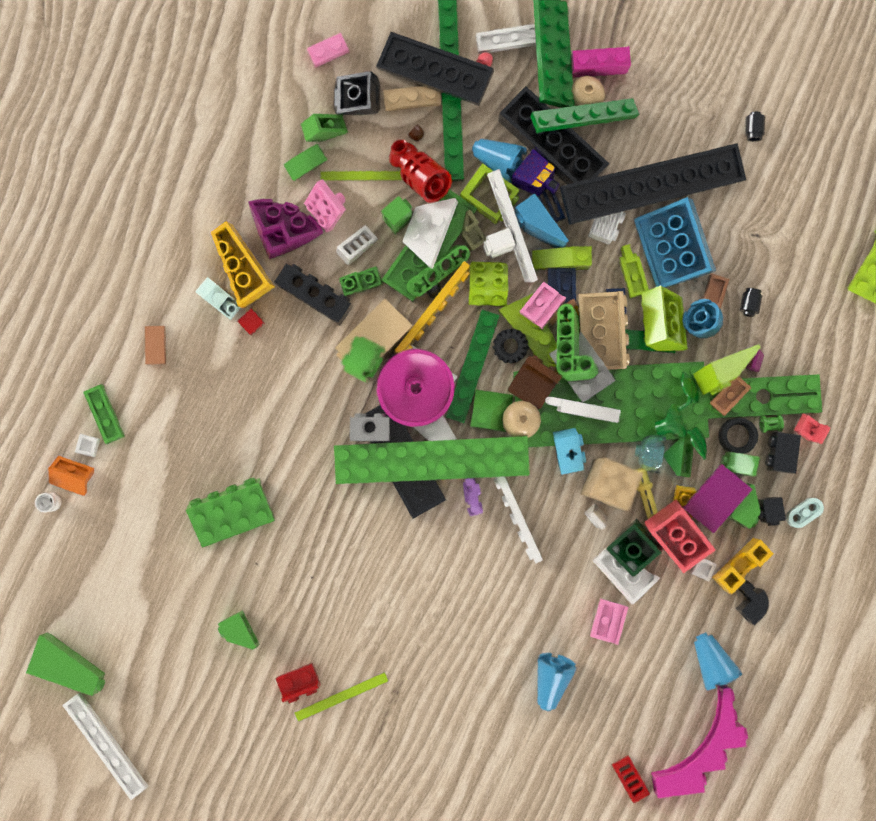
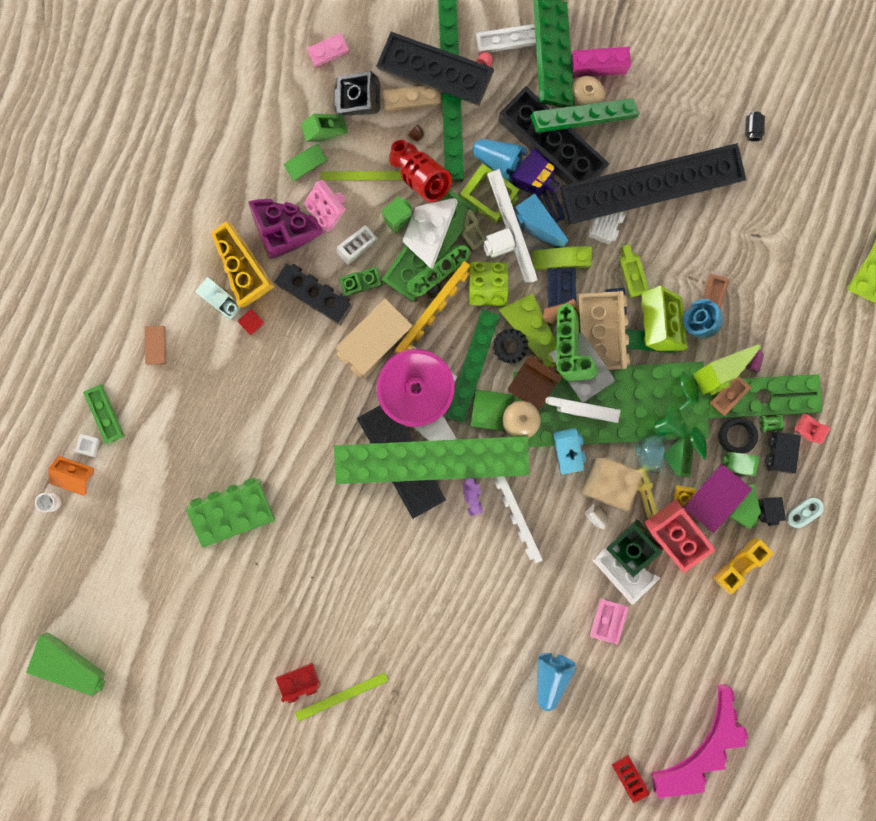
(105, 745): white tile -> none
(238, 631): bright green slope -> none
(363, 358): bright green brick -> none
(381, 431): light grey brick -> none
(542, 305): bright pink plate -> none
(675, 243): dark azure slope -> none
(704, 569): white tile -> none
(714, 662): dark azure cone -> none
(751, 302): black brick -> none
(755, 604): black brick -> none

